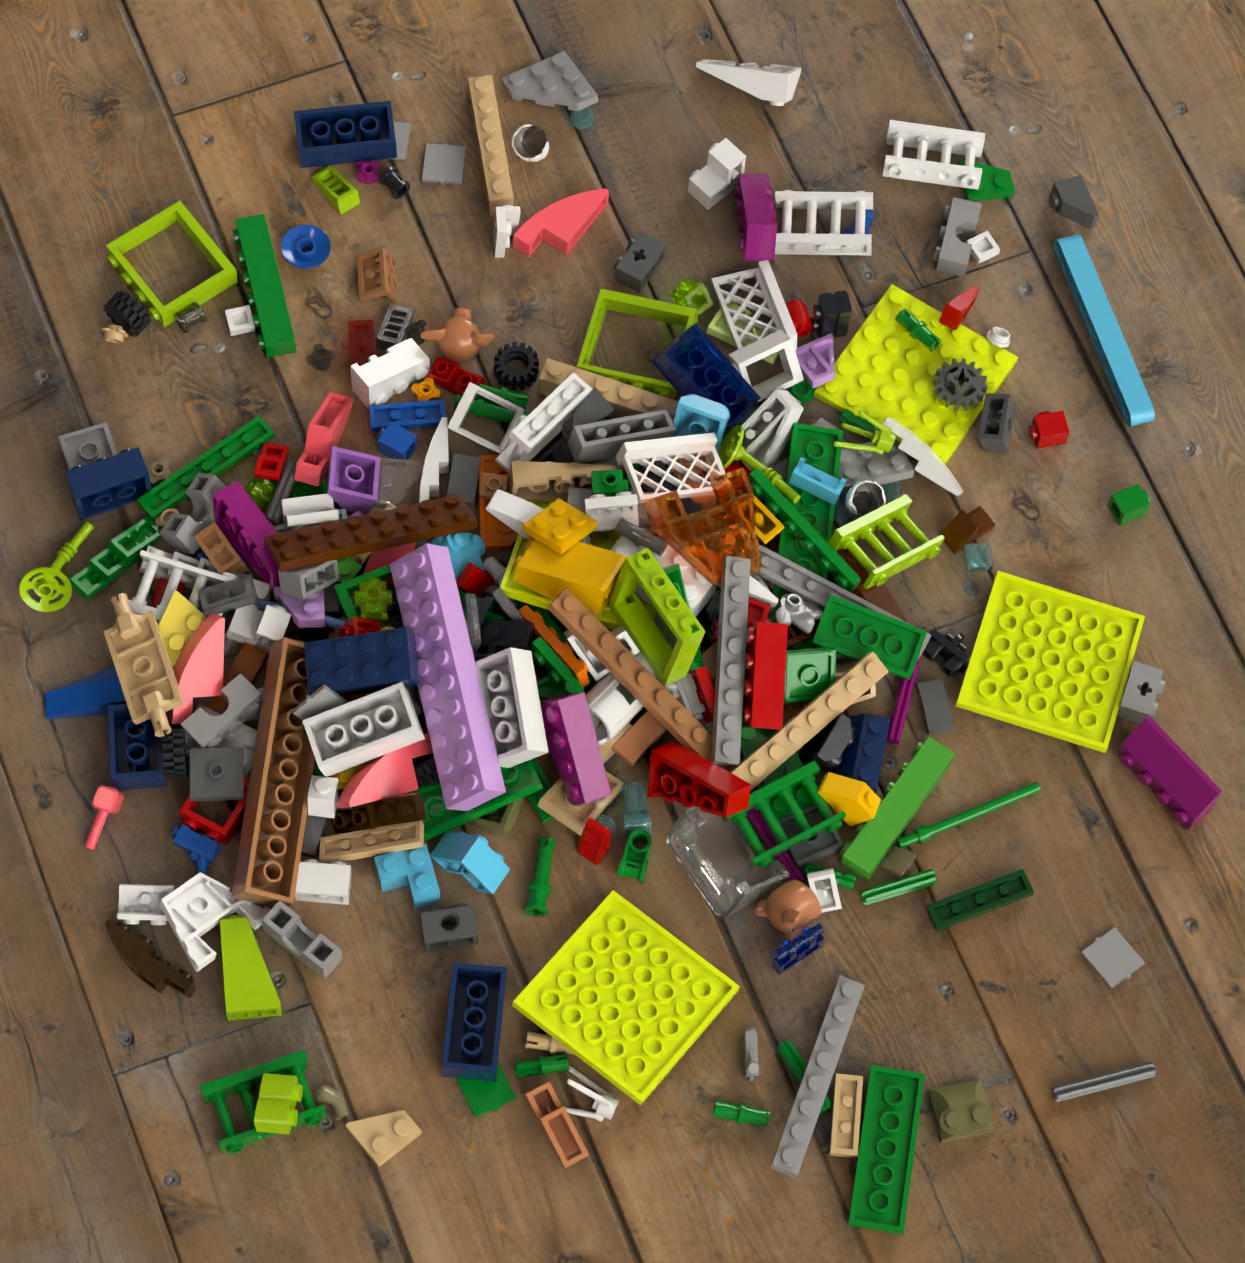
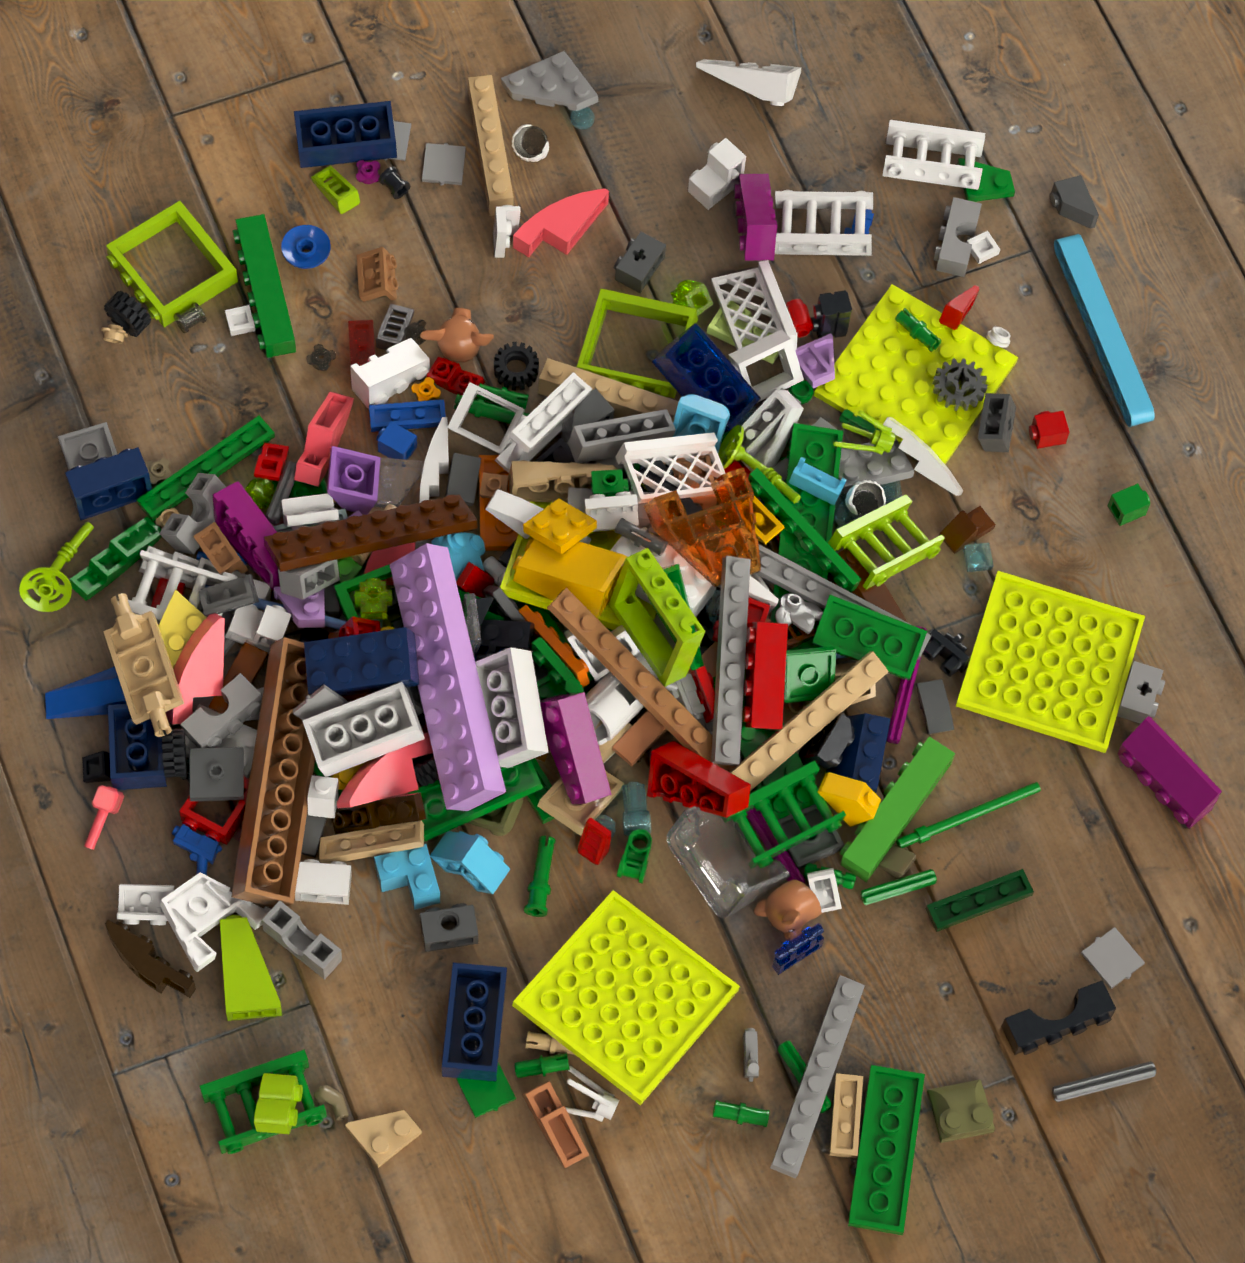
(96, 767): none -> black slope
(1028, 1031): none -> black arch

